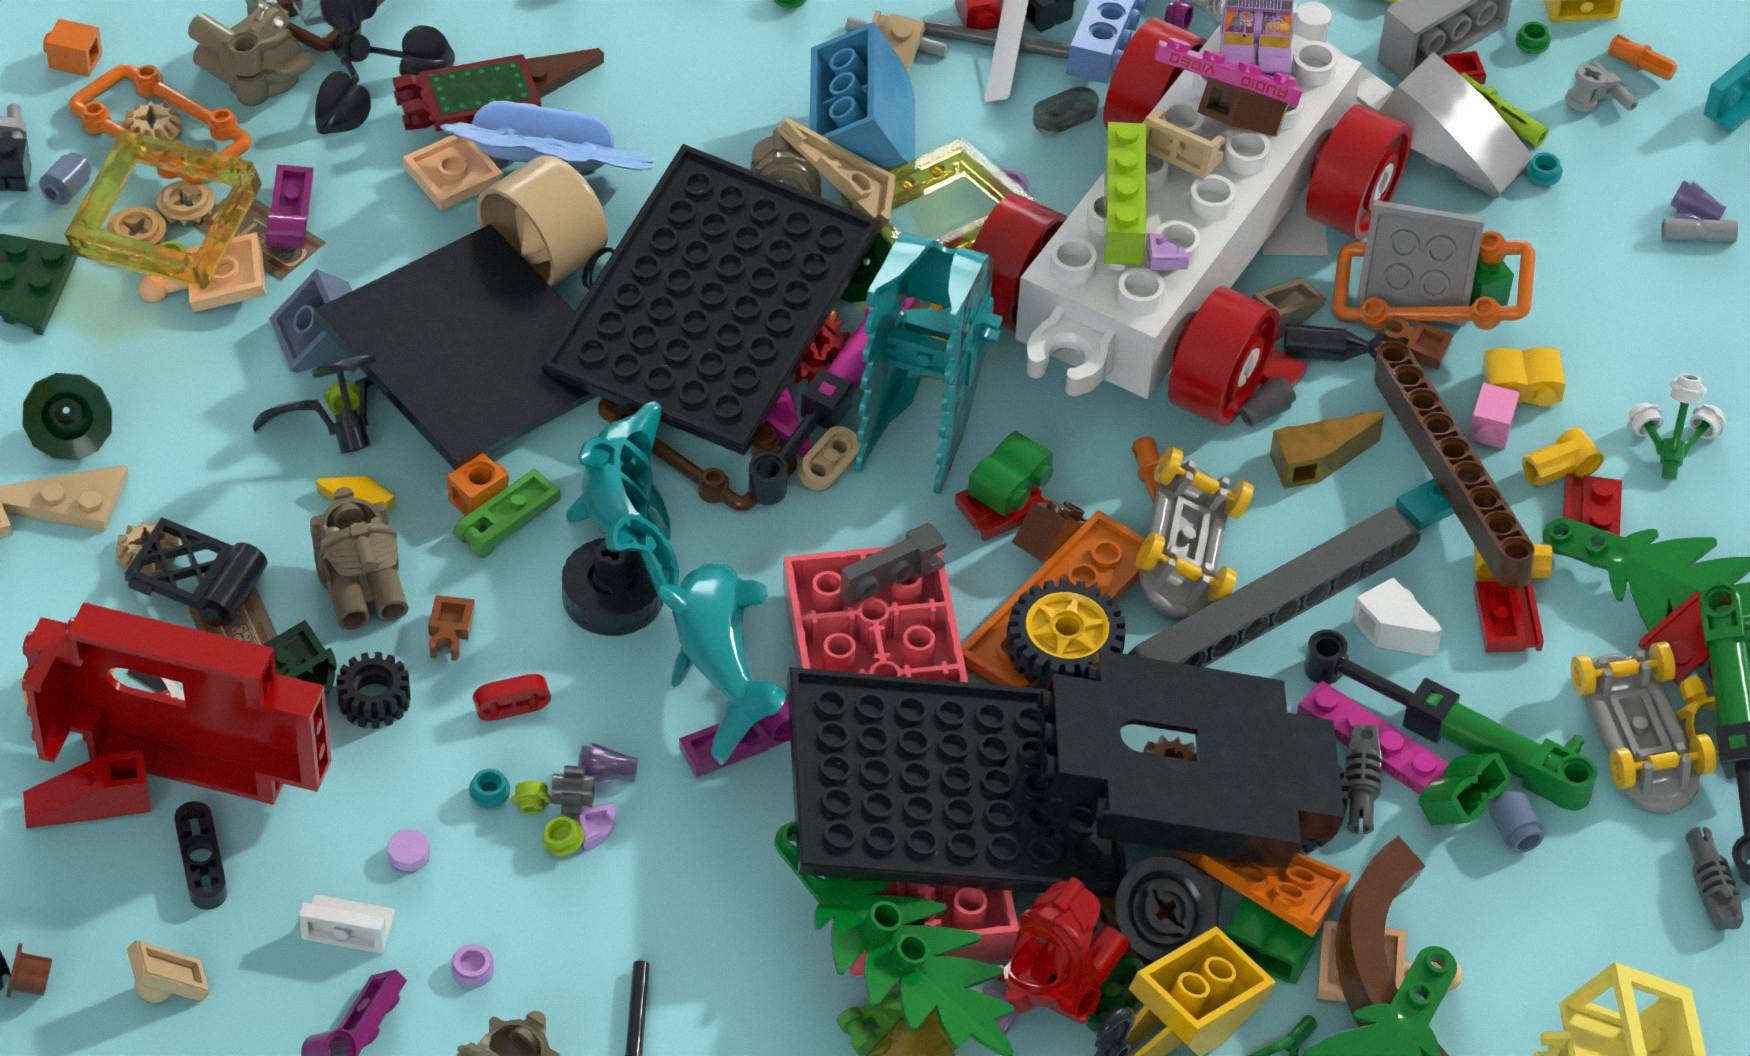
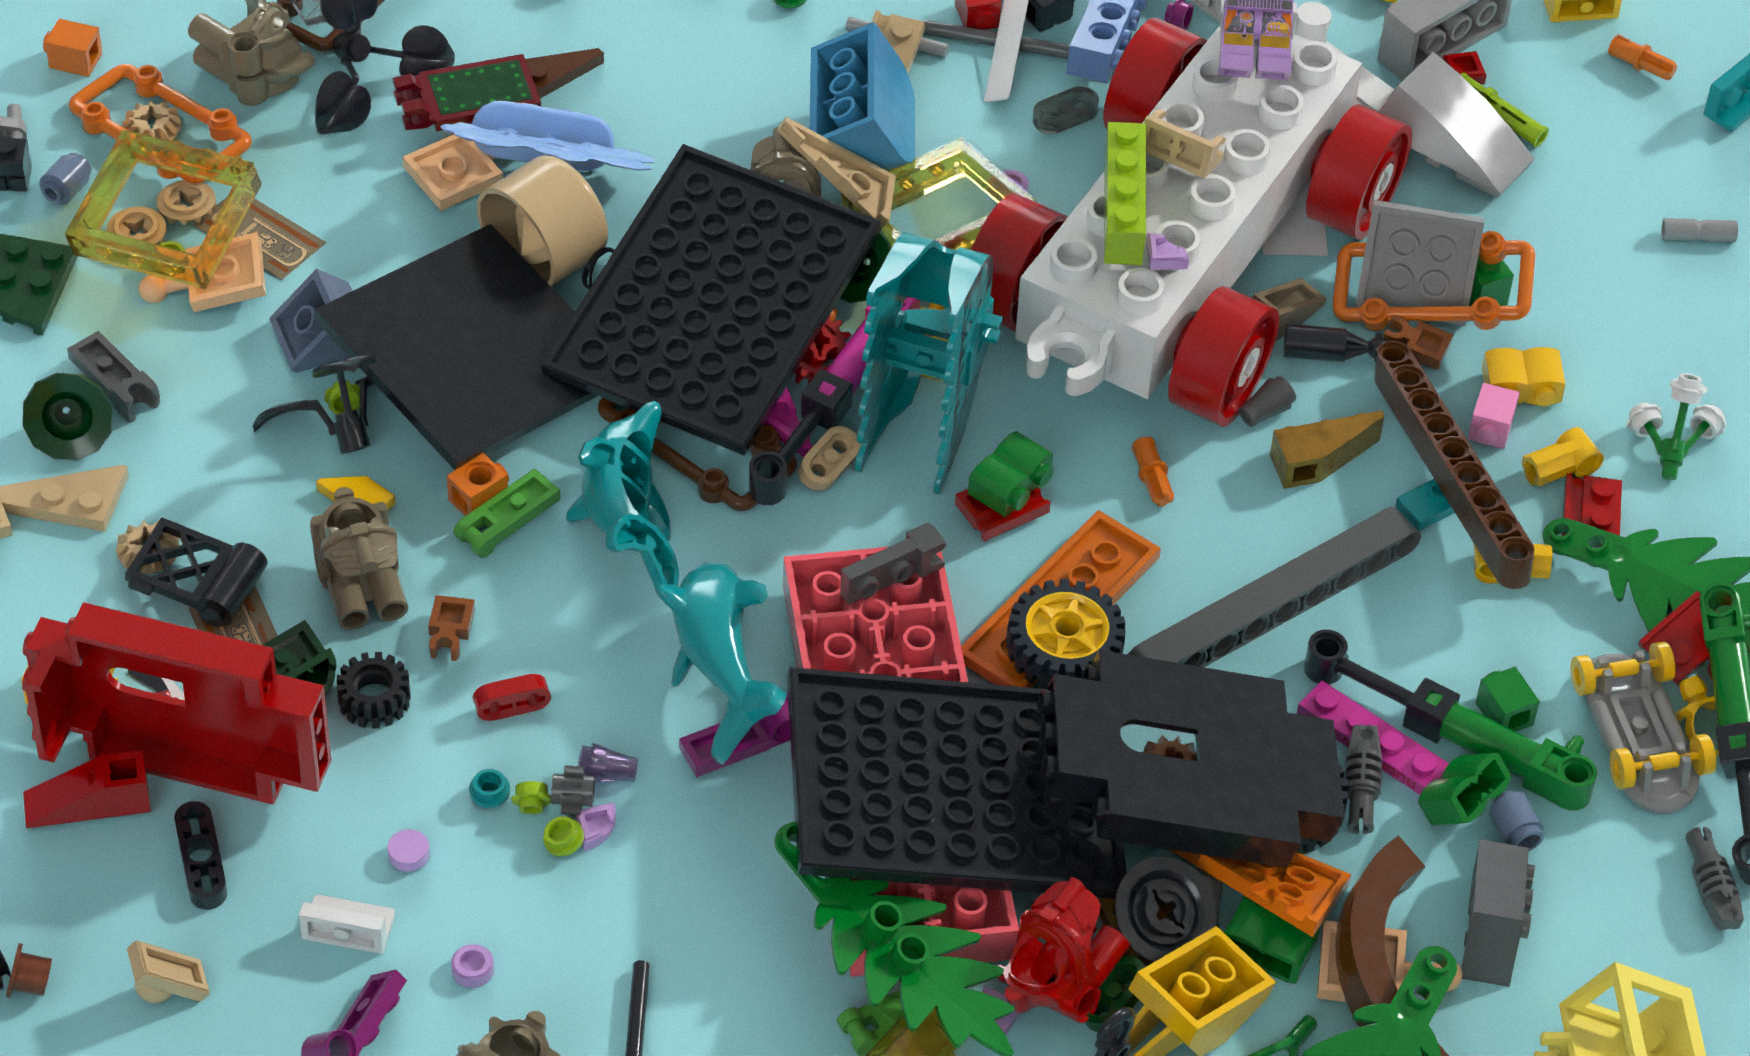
(114, 374): none -> dark grey plate
(290, 207): magenta plate -> none
(612, 575): black piece -> none
(1048, 528): reddish brown slope -> none
(1186, 537): light grey piece -> none
(1242, 108): reddish brown slope -> none
(1244, 75): dark pink plate -> none
(1284, 366): red tile -> none
(1396, 620): white slope -> none
(1497, 912): none -> dark grey wedge
(1507, 617): red plate -> none
(1507, 699): none -> green brick
(1533, 38): green plate -> none
(1544, 169): teal plate -> none
(1595, 84): light grey piece -> none
(1696, 202): clear purple cone -> none

